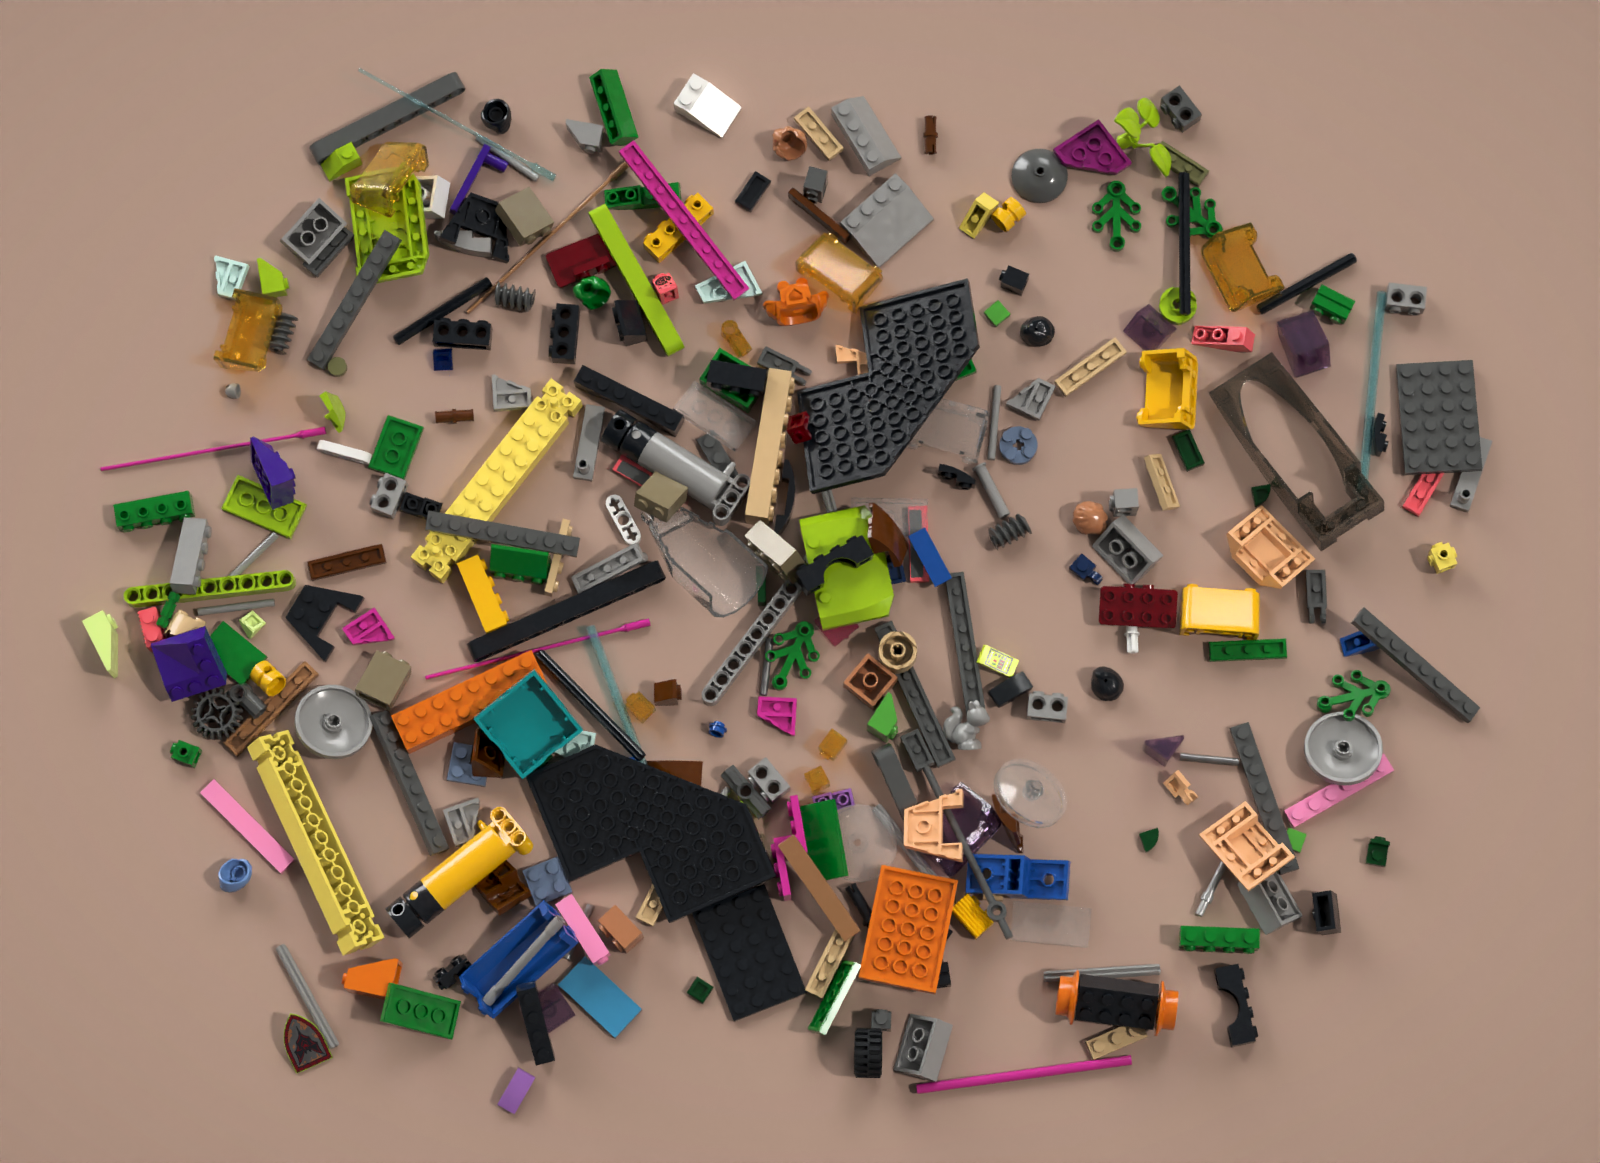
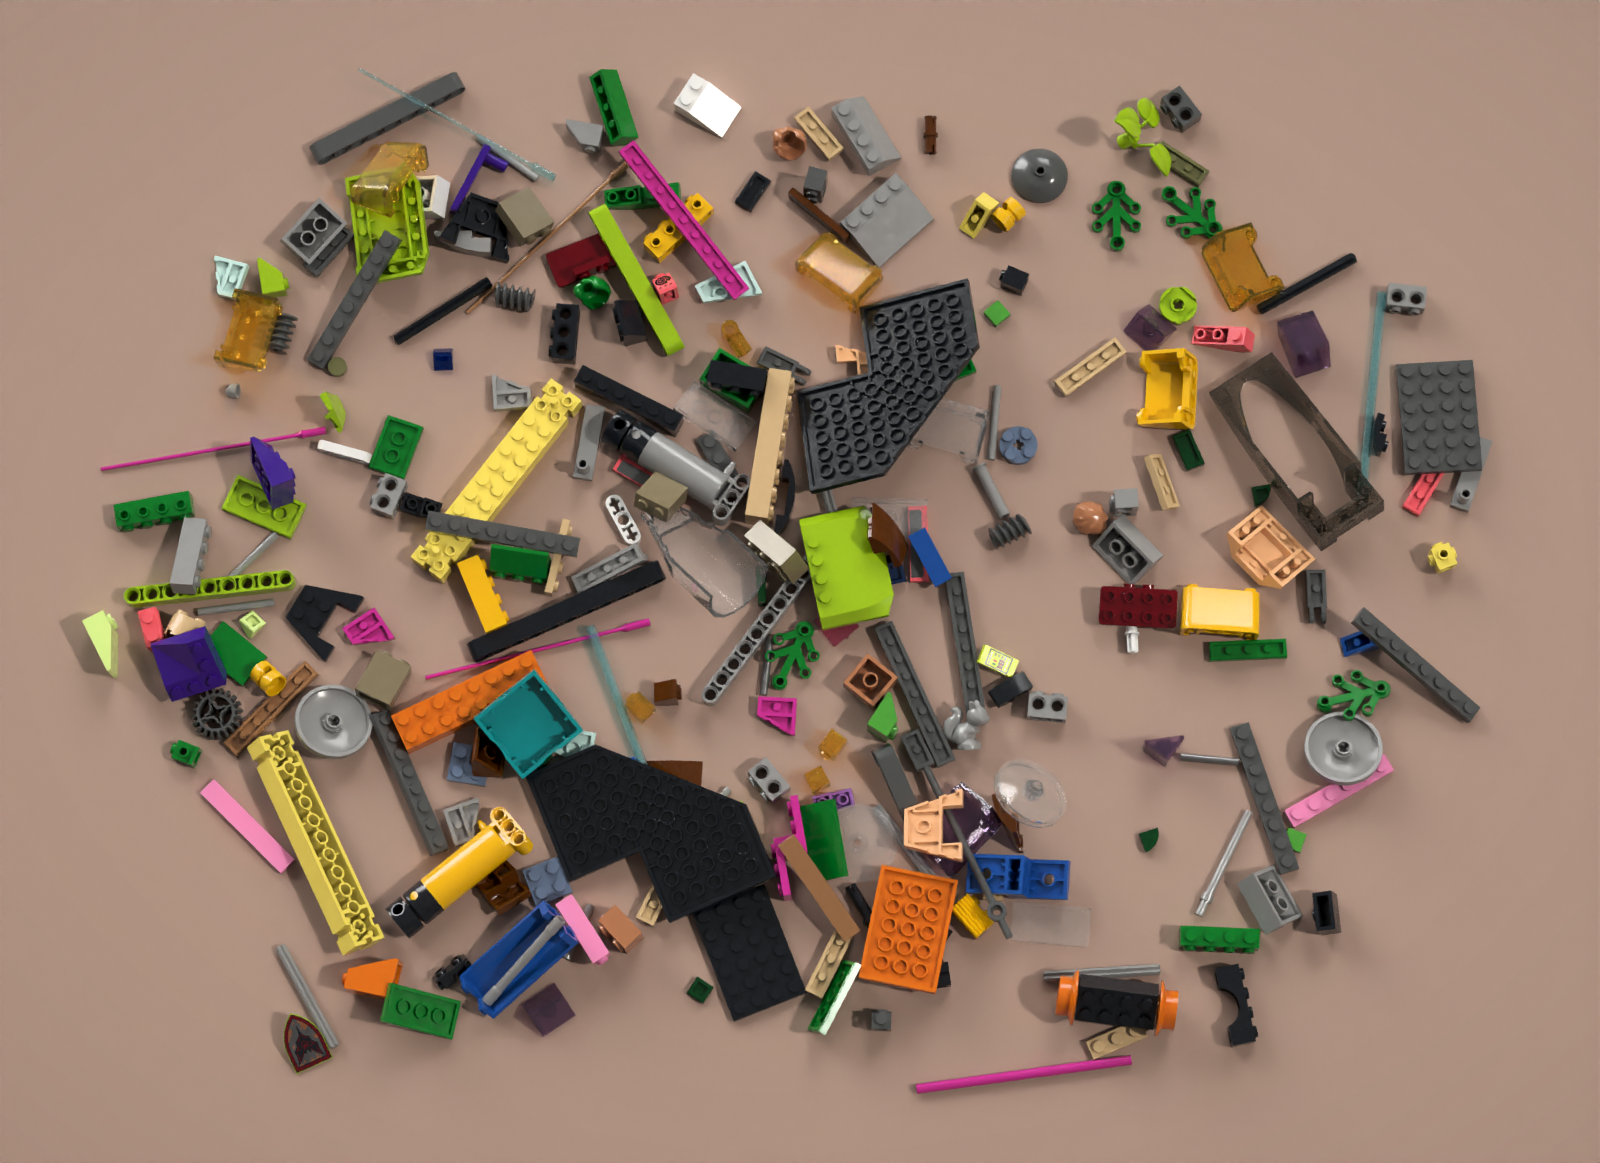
(168, 610): green axle -> none
(234, 875): medium blue hair -> none
(249, 701): dark grey piece -> none
(341, 161): lime slope -> none
(346, 562): reddish brown tile -> none
(454, 416): reddish brown pin -> none
(469, 341): black brick -> none
(497, 115): black hair -> none
(516, 1090): medium lavender slope -> none
(535, 1023): black arch -> none
(590, 705): black axle -> none
(600, 997): dark azure tile -> none
(717, 729): blue plate -> none
(754, 800): dark grey piece -> none
(796, 304): orange piece -> none
(798, 426): dark red bracket -> none
(855, 553): black arch -> none
(868, 1053): black tyre -> none
(899, 641): tan brick -> none
(923, 1047): light grey slope -> none
(963, 480): black slope -> none
(1033, 399): light grey wing -> none
(1037, 331): black hair -> none
(1085, 568): dark blue plate -> none
(1093, 151): magenta plate -> none
(1106, 689): black hair -> none
(1178, 785): light nougat plate -> none
(1184, 243): black axle -> none
(1246, 846): light nougat slope -> none
(1332, 305): green brick -> none
(1377, 851): dark green bracket -> none

